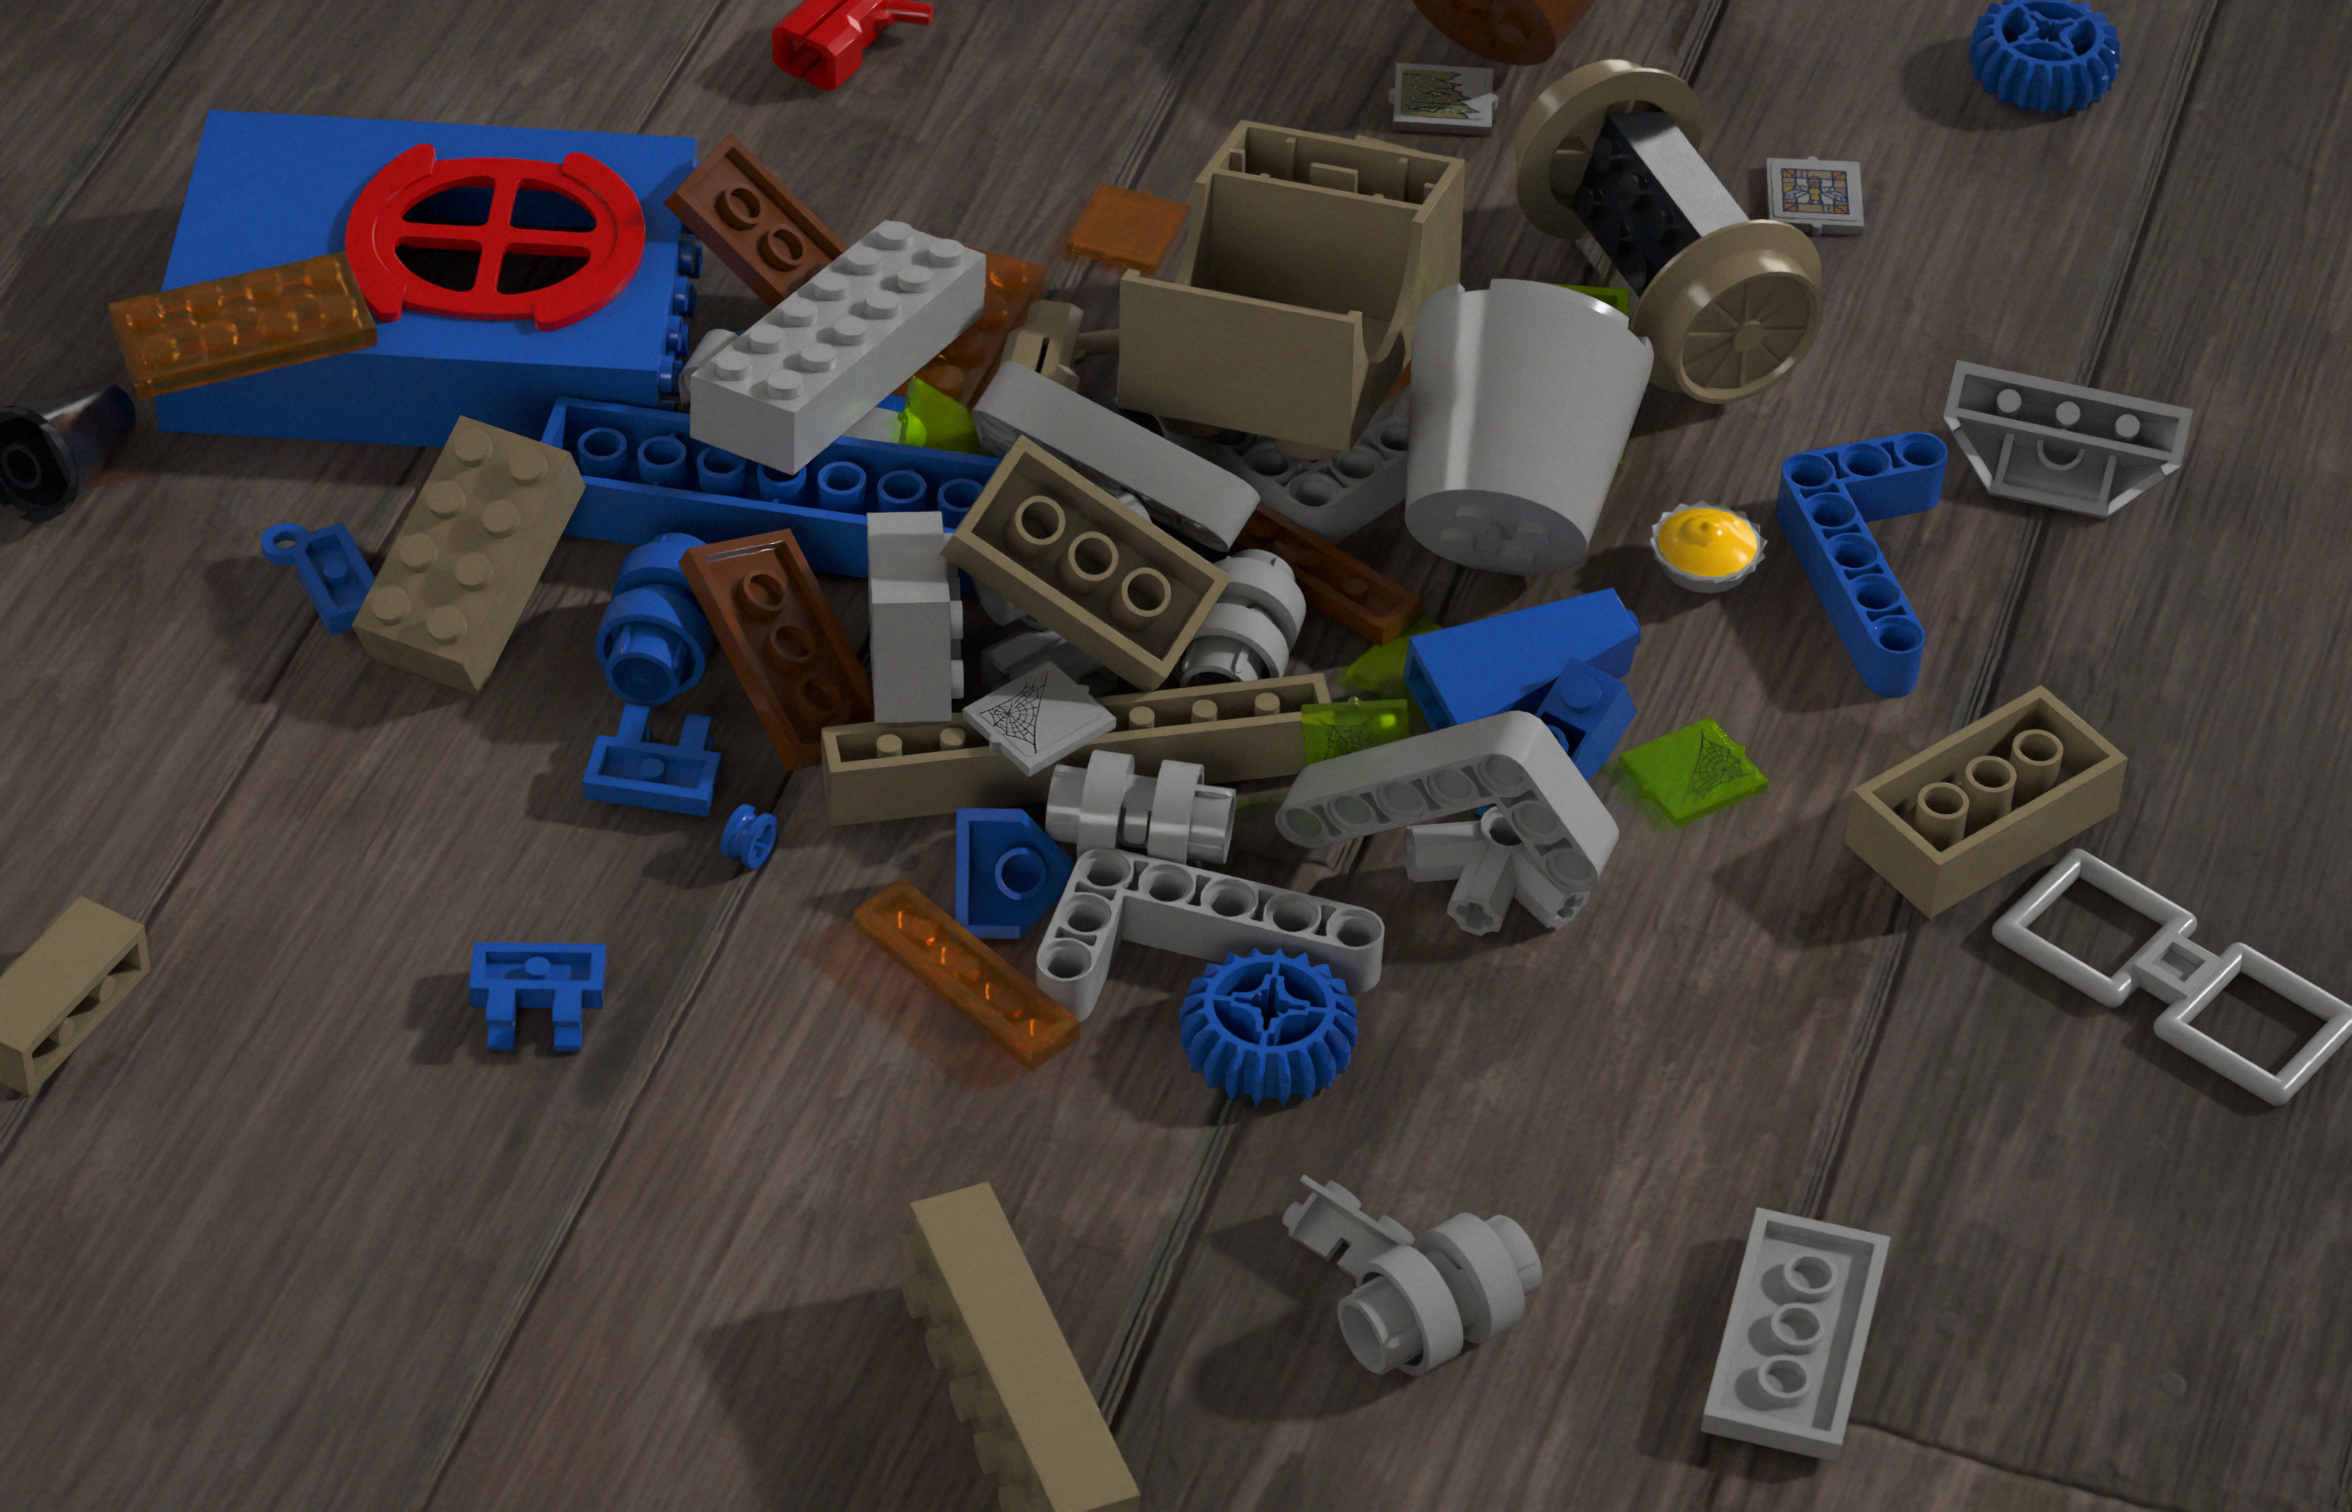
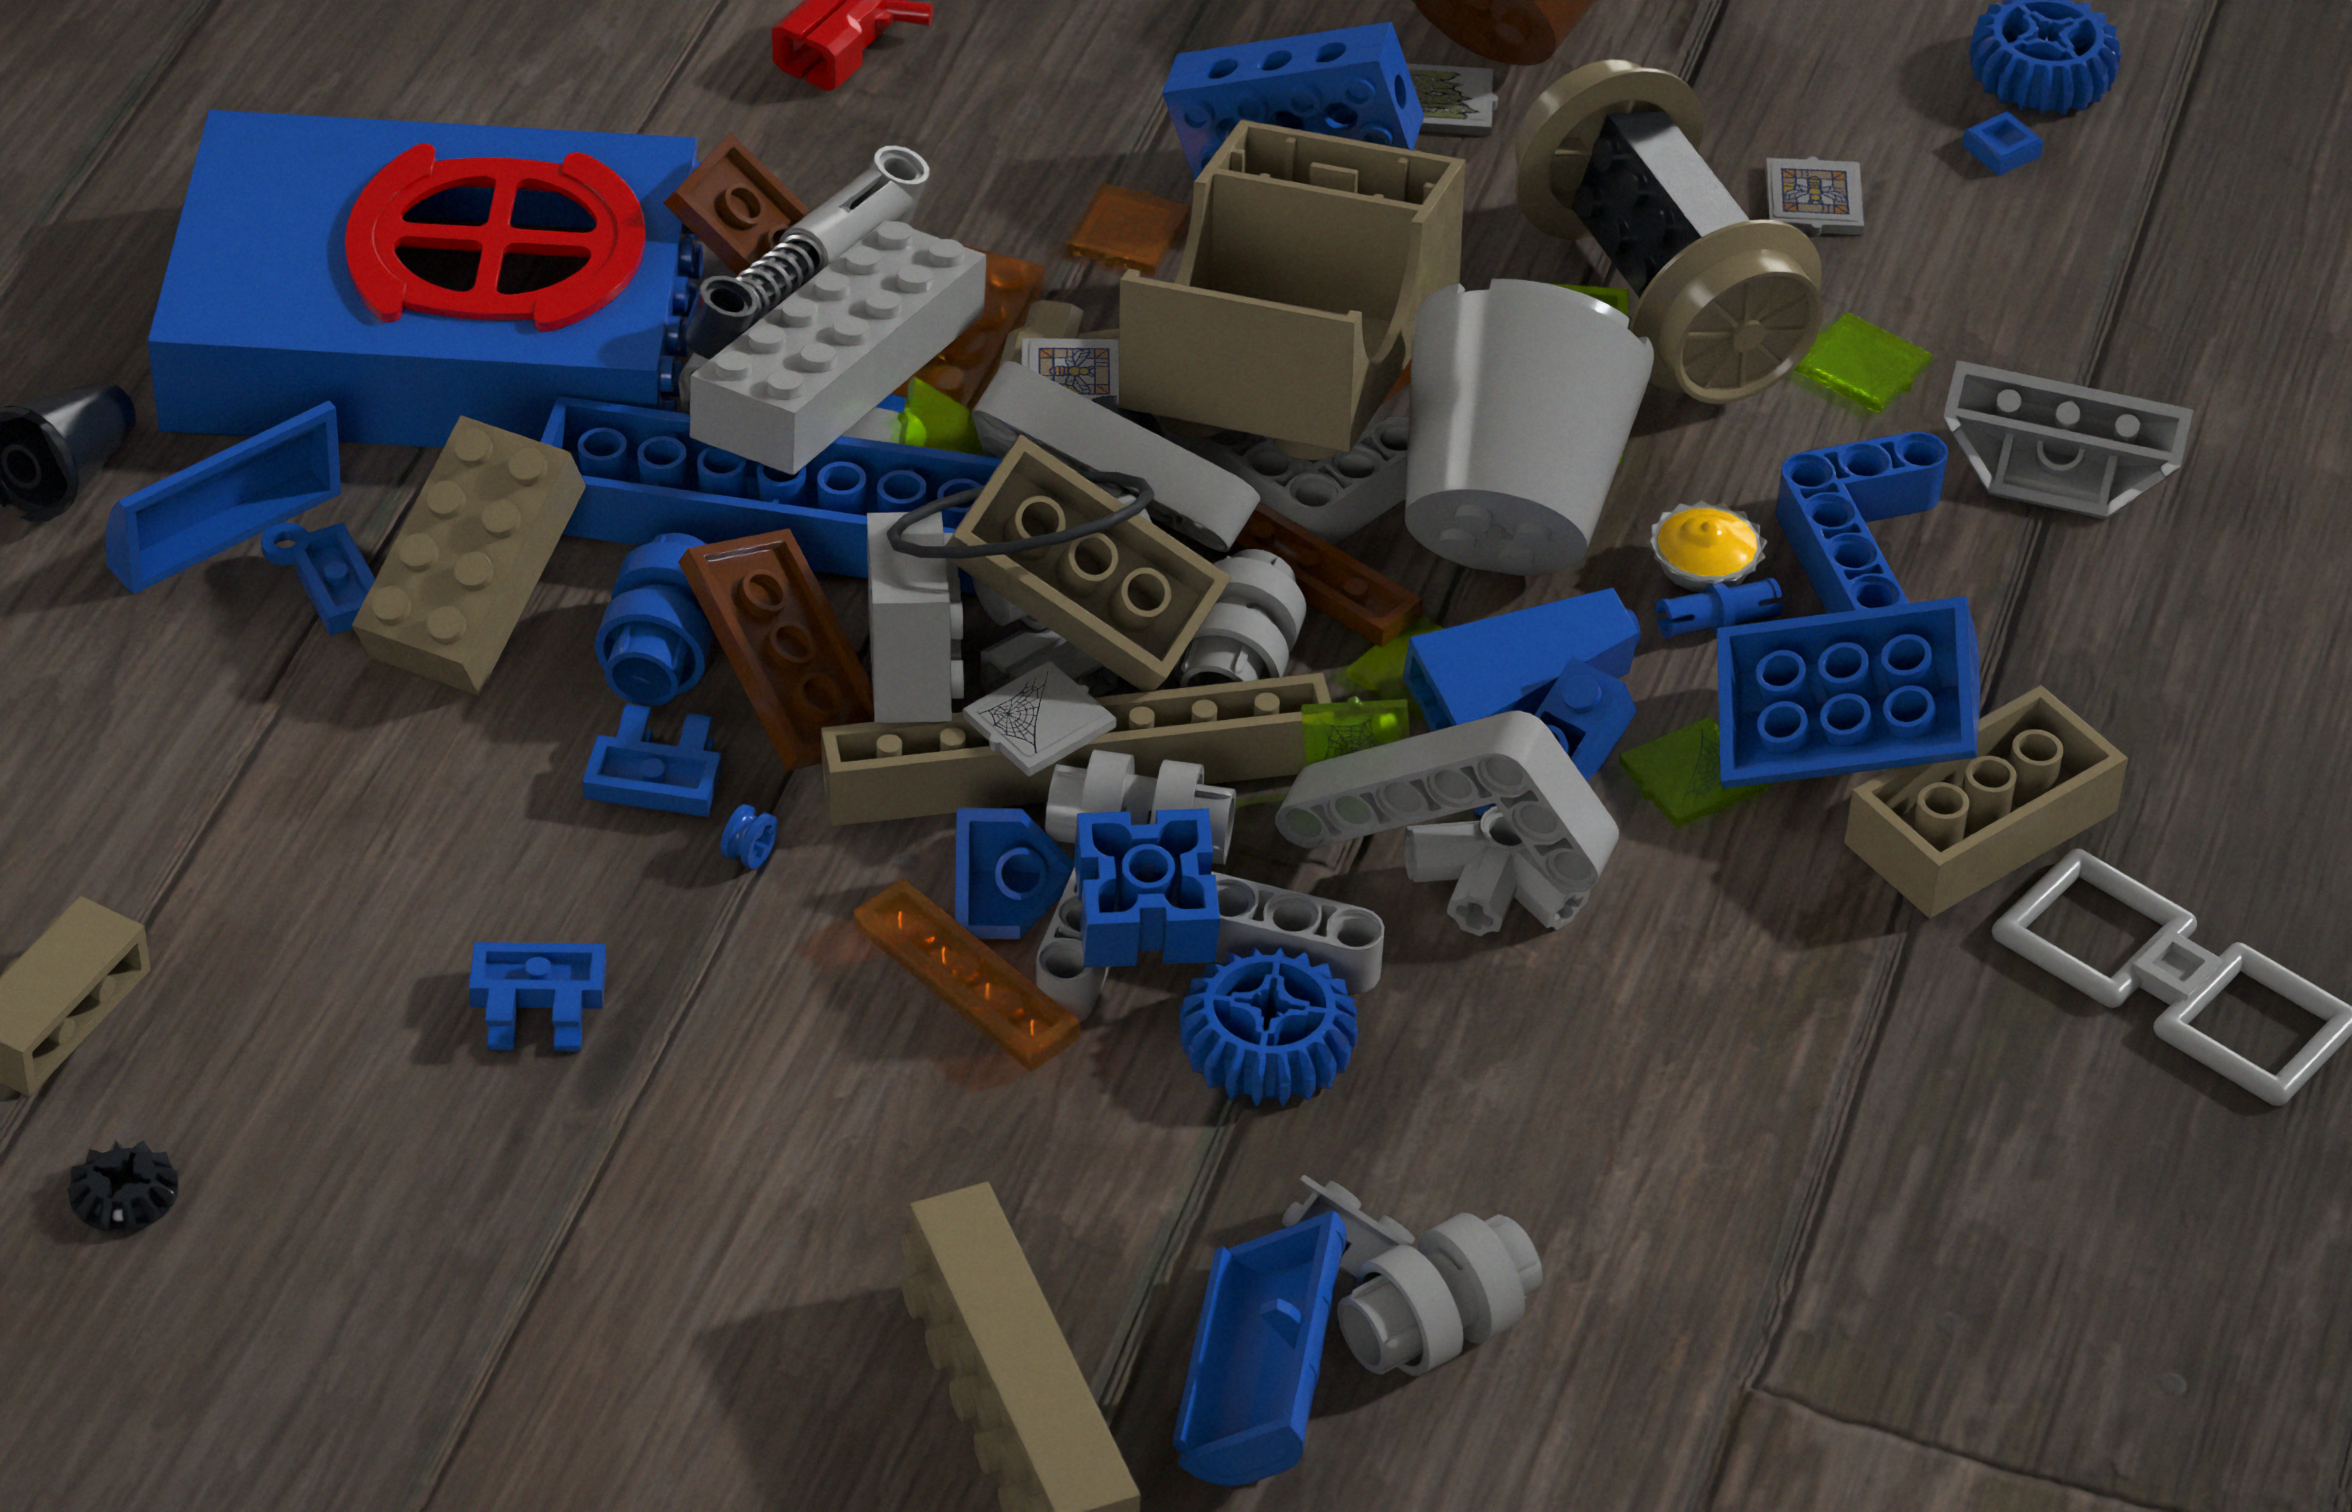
(135, 1204): none -> black gear
(224, 499): none -> blue slope
(242, 325): clear orange plate -> none
(731, 306): none -> piece
(1070, 534): none -> black piece
(1080, 365): none -> piece
(1146, 887): none -> blue brick
(1259, 1353): none -> blue container
(1321, 83): none -> blue brick
(1718, 607): none -> blue pin
(1796, 1335): light grey plate -> none
(1848, 692): none -> blue slope
(1864, 362): none -> clear neon green piece
(2002, 143): none -> blue tile

